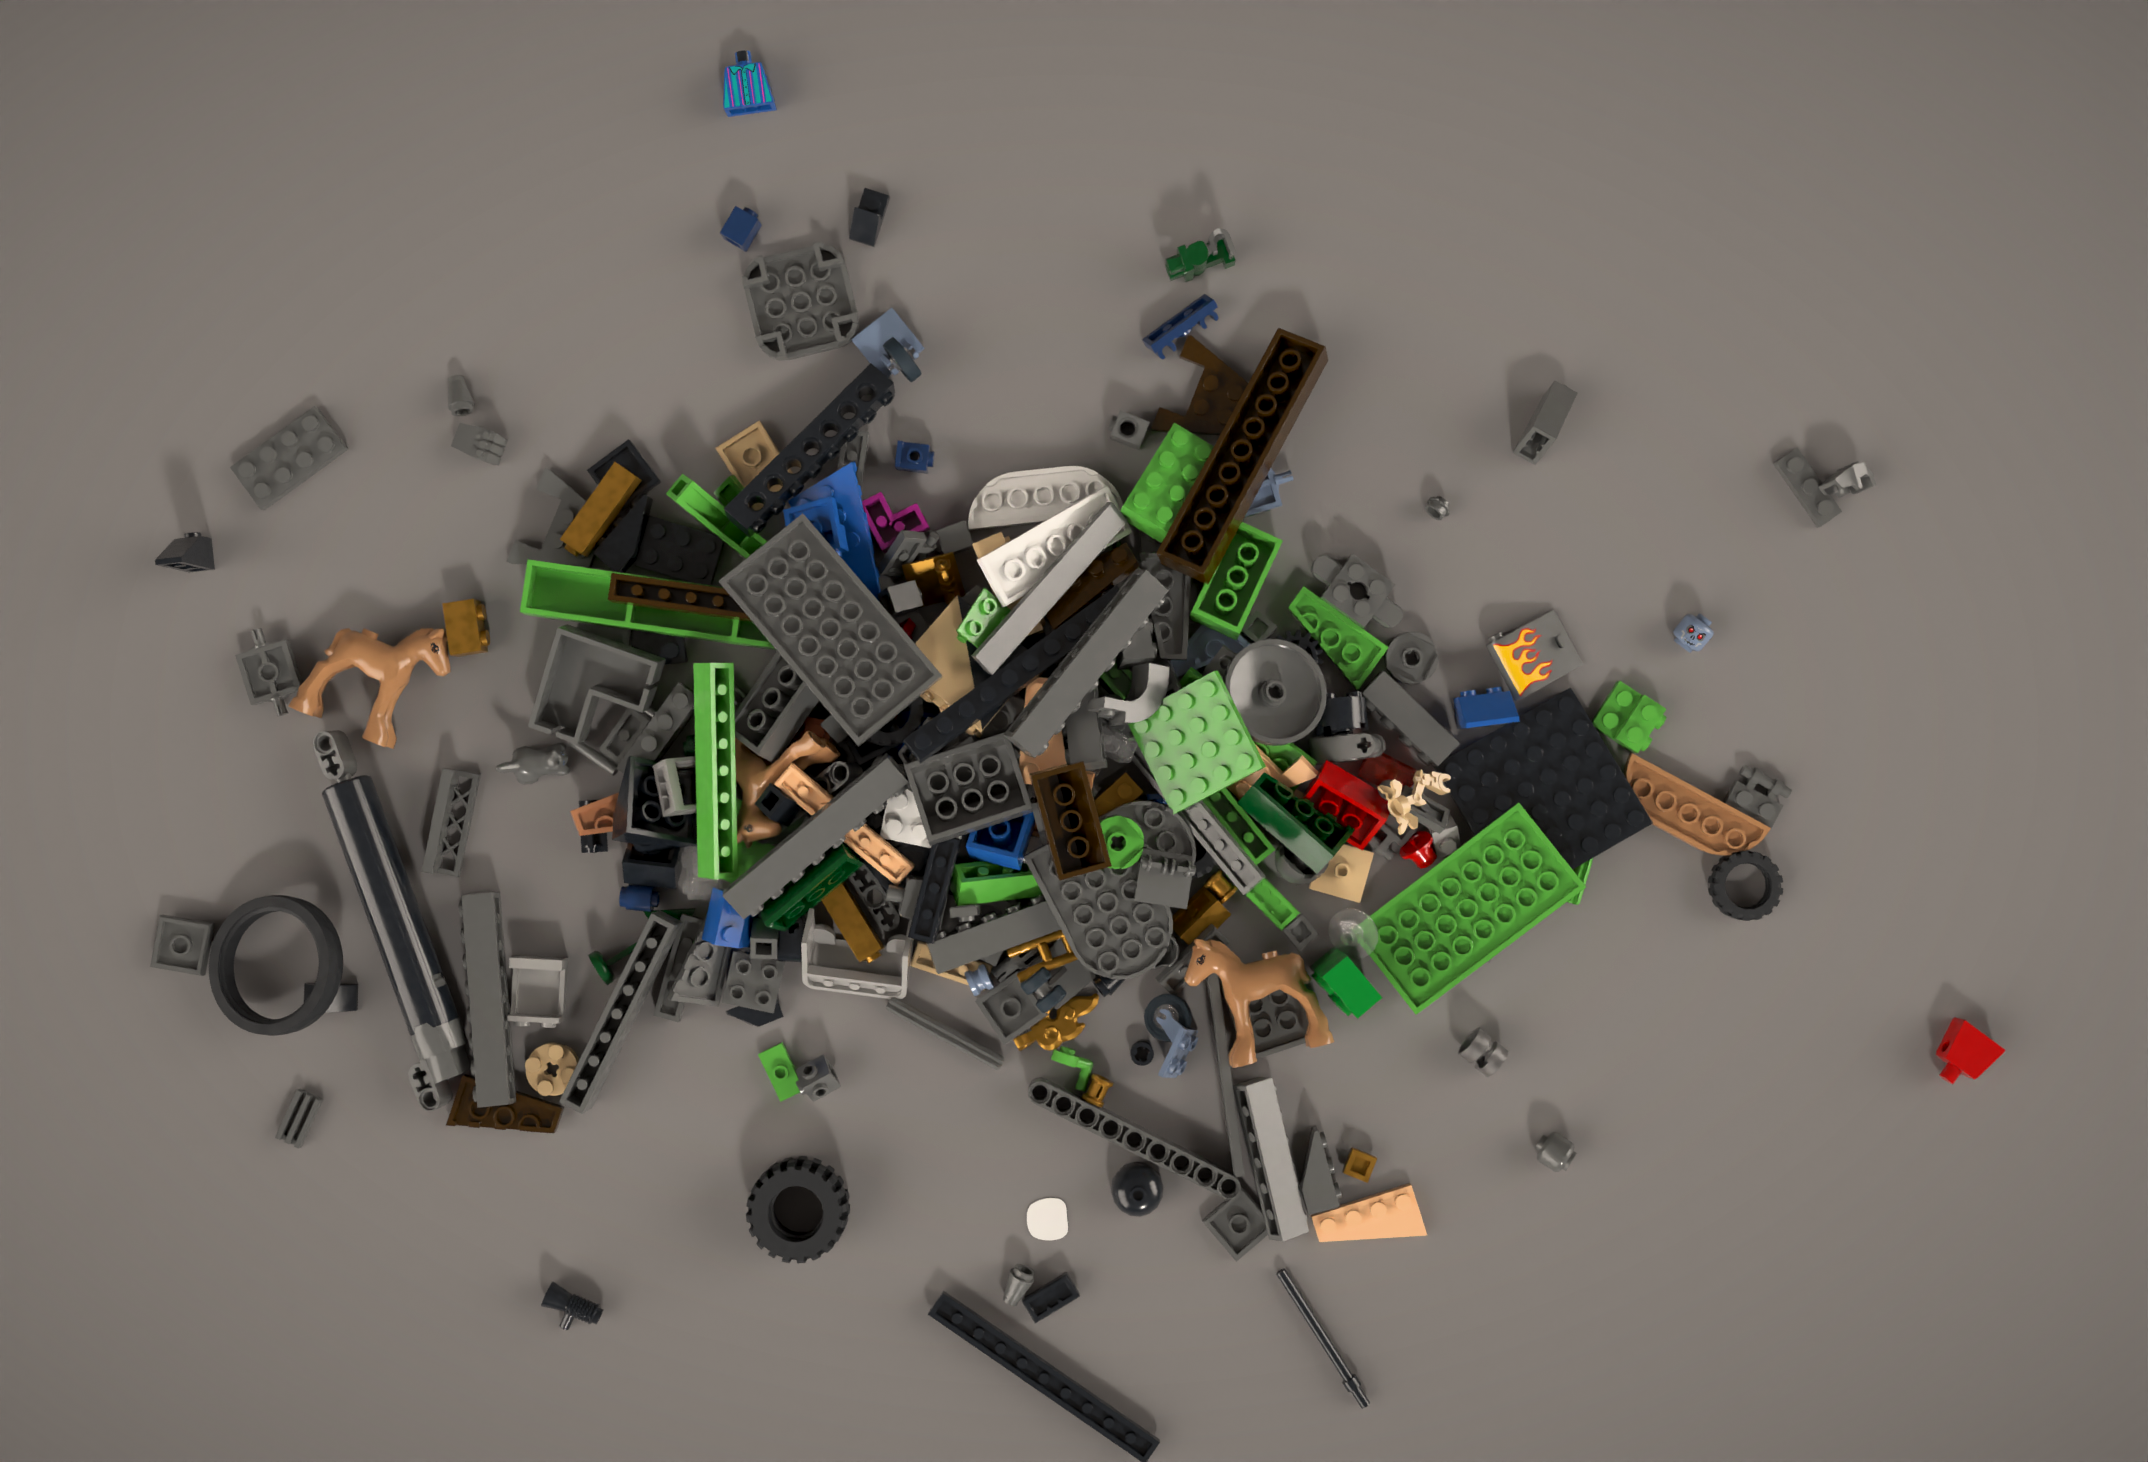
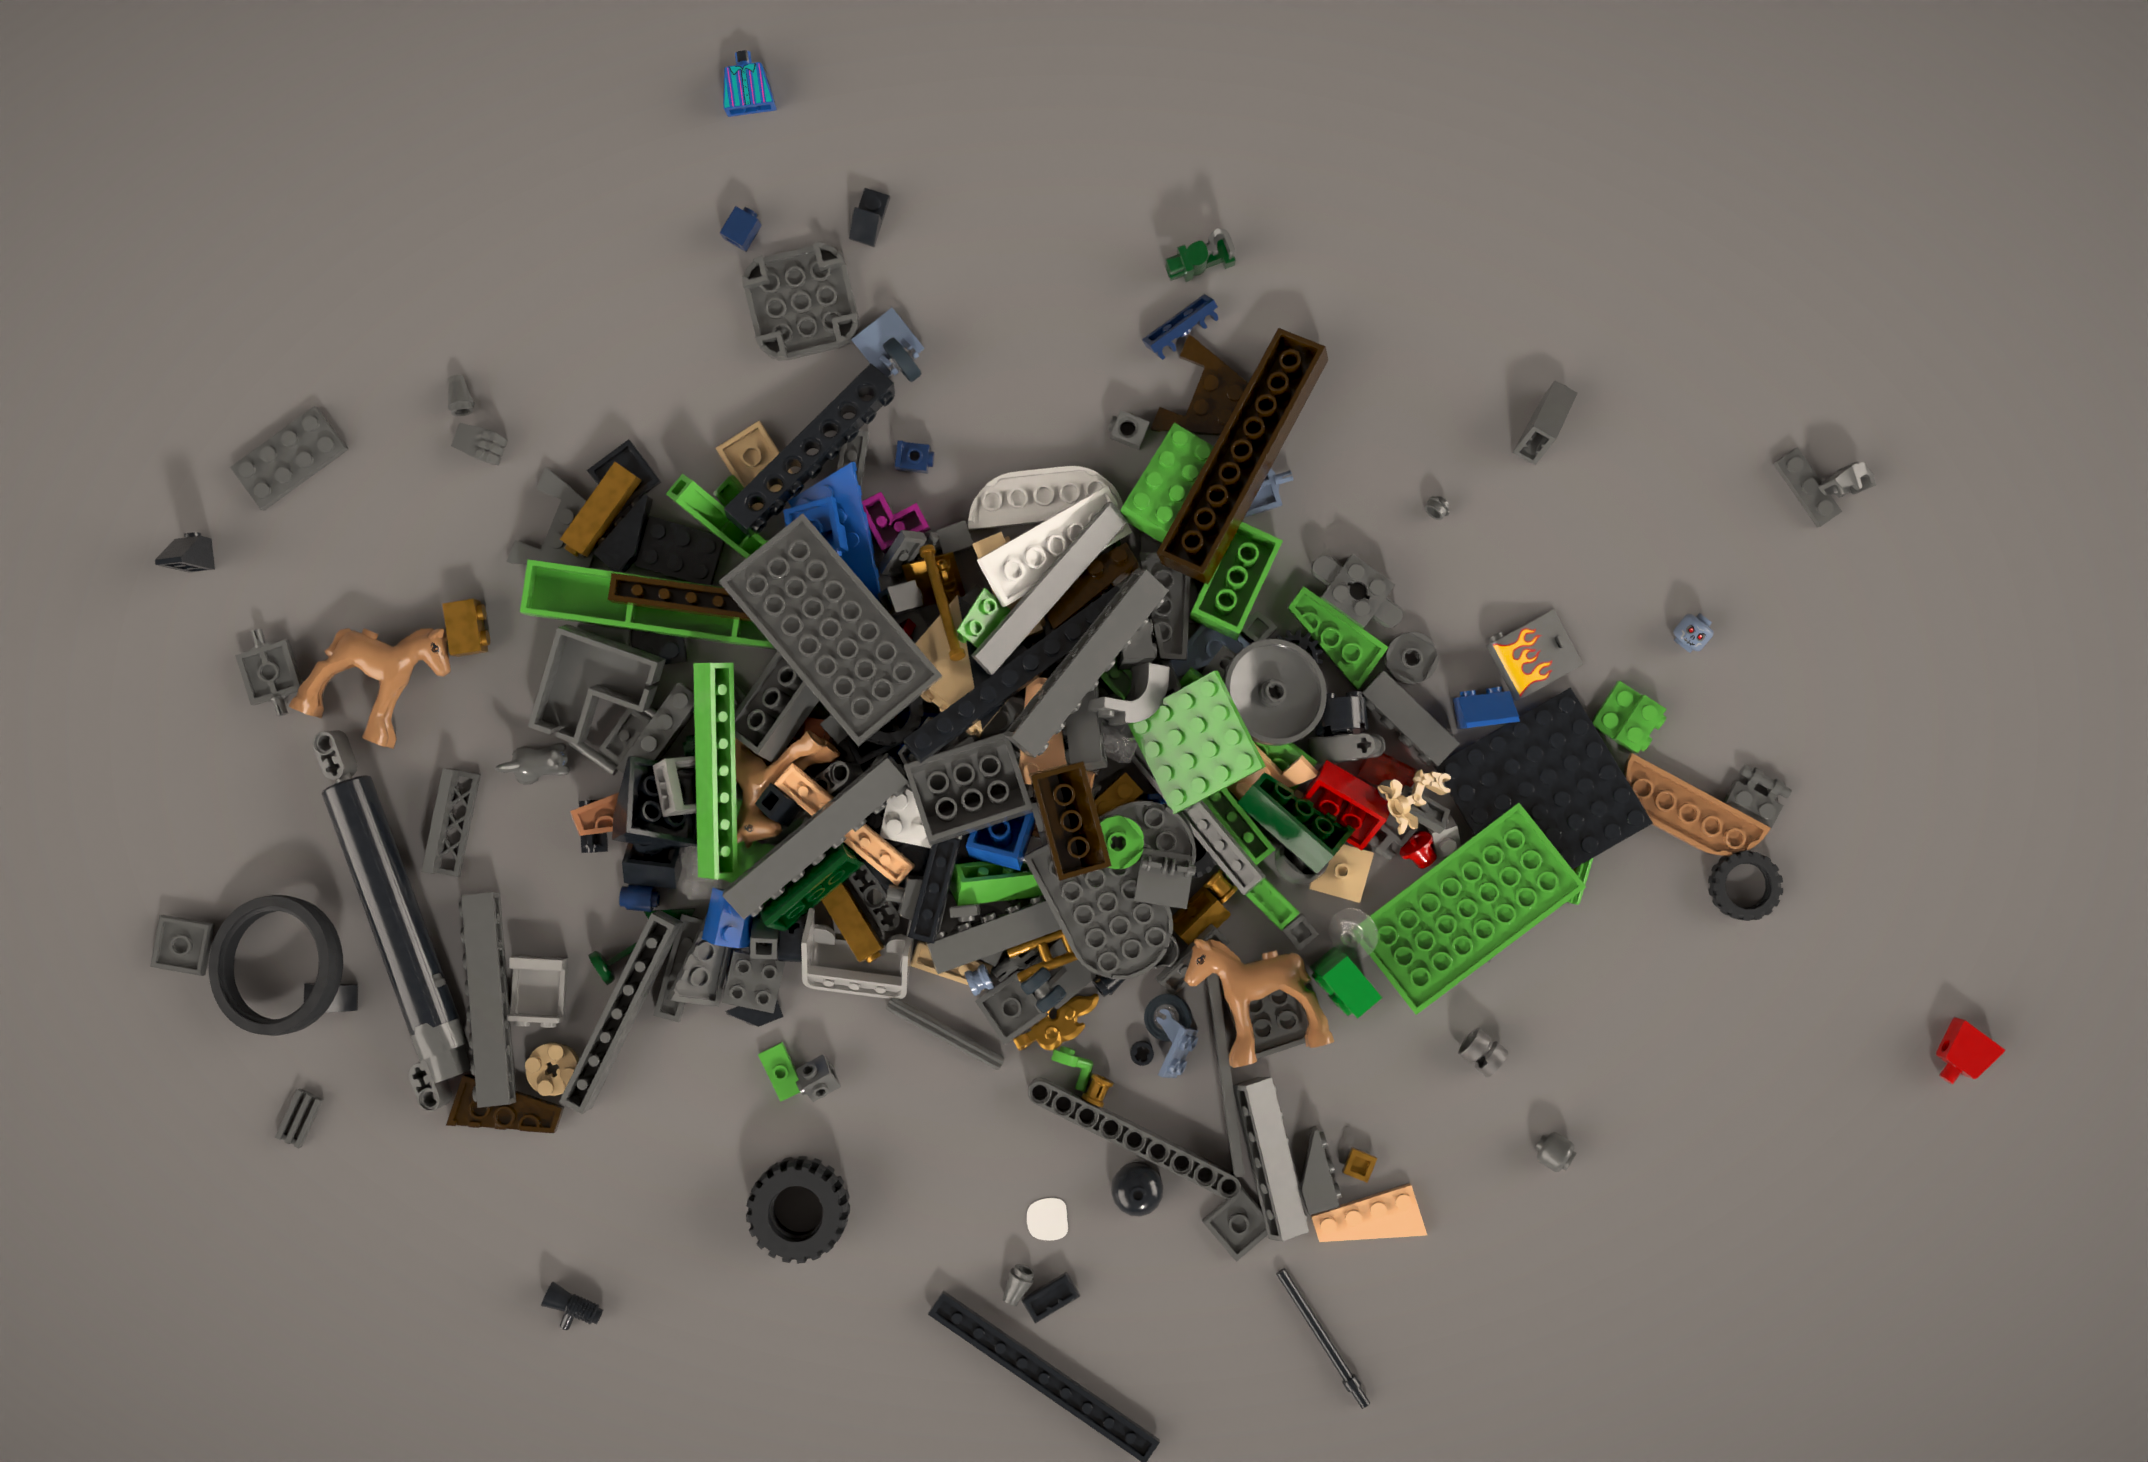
(956, 652): none -> pearl gold bar

